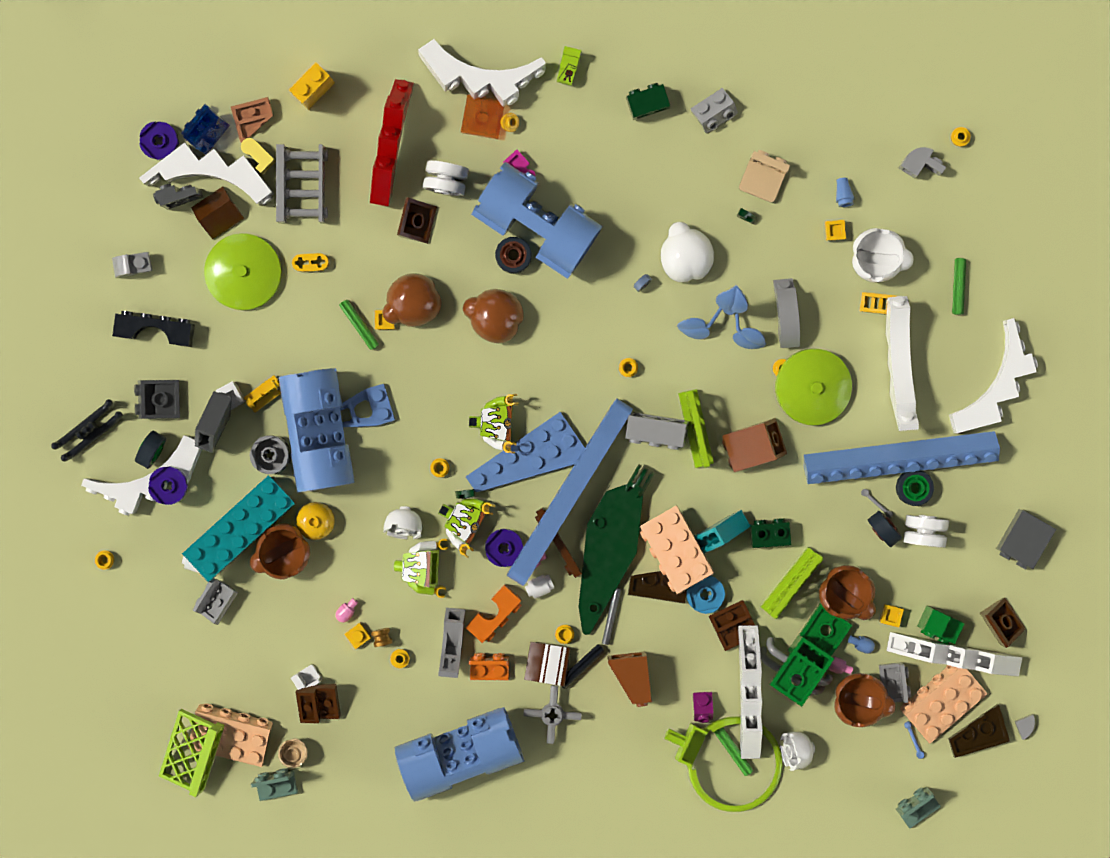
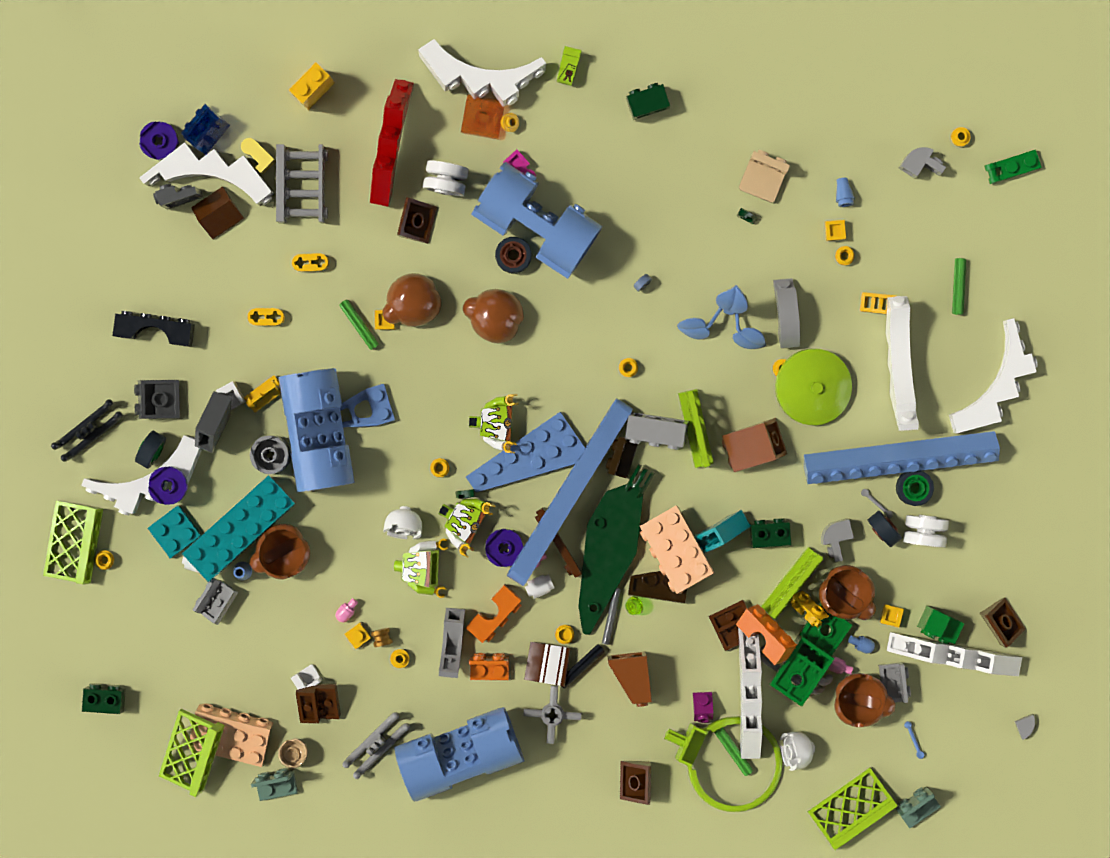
(87, 548): none -> lime fence
(103, 699): none -> dark green brick
(131, 264): light grey brick -> none
(174, 531): none -> teal plate
(242, 271): lime dish -> none
(245, 567): none -> medium blue cone
(251, 116): nougat wing -> none
(266, 322): none -> yellow beam
(315, 520): yellow cylinder -> none
(375, 745): none -> light grey piece
(622, 458): none -> dark brown bracket
(634, 606): none -> clear neon green plate
(635, 781): none -> reddish brown slope
(686, 253): white piece -> none
(714, 110): light grey bracket -> none
(714, 600): dark azure plate -> none
(778, 643): none -> orange arch
(802, 602): none -> yellow hinge
(833, 534): none -> light grey brick
(849, 251): none -> yellow plate
(862, 822): none -> lime fence
(880, 255): white piece -> none
(943, 701): light nougat bracket -> none
(980, 734): dark brown wing -> none
(1013, 166): none -> green plate
(1025, 539): dark grey brick -> none

